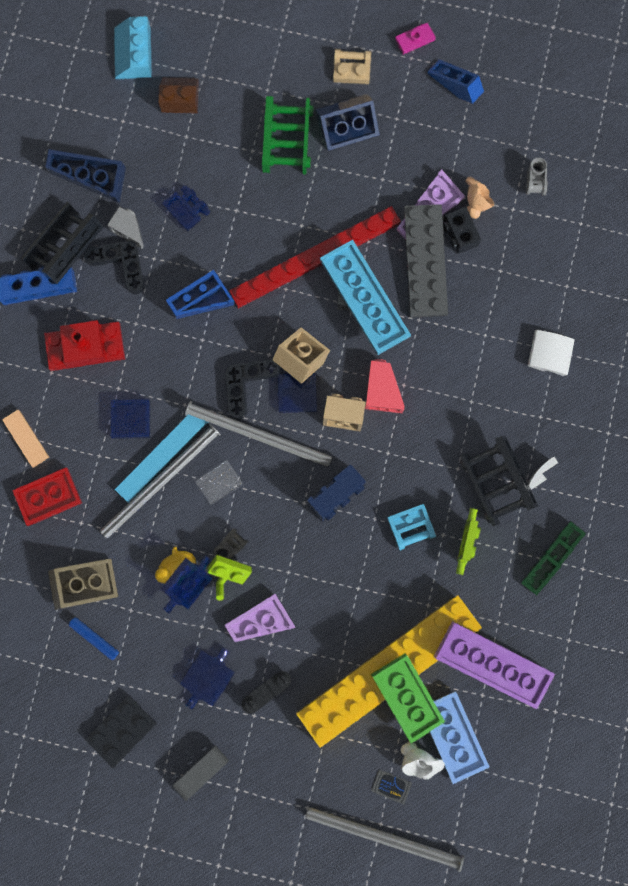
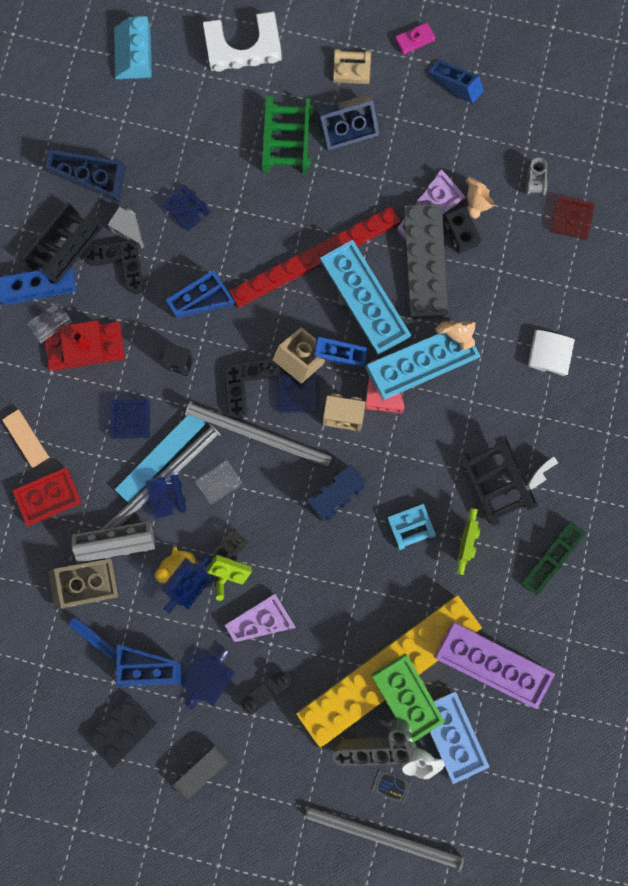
(49, 322): none -> clear plate
(113, 542): none -> light grey brick
(145, 669): none -> blue wedge
(159, 496): none -> clear blue plate
(177, 359): none -> black brick
(178, 95): reddish brown slope -> none
(225, 57): none -> white arch
(340, 352): none -> blue slope
(349, 750): none -> dark grey beam
(418, 364): none -> medium azure plate
(459, 332): none -> light nougat hair
(572, 217): none -> clear red tile

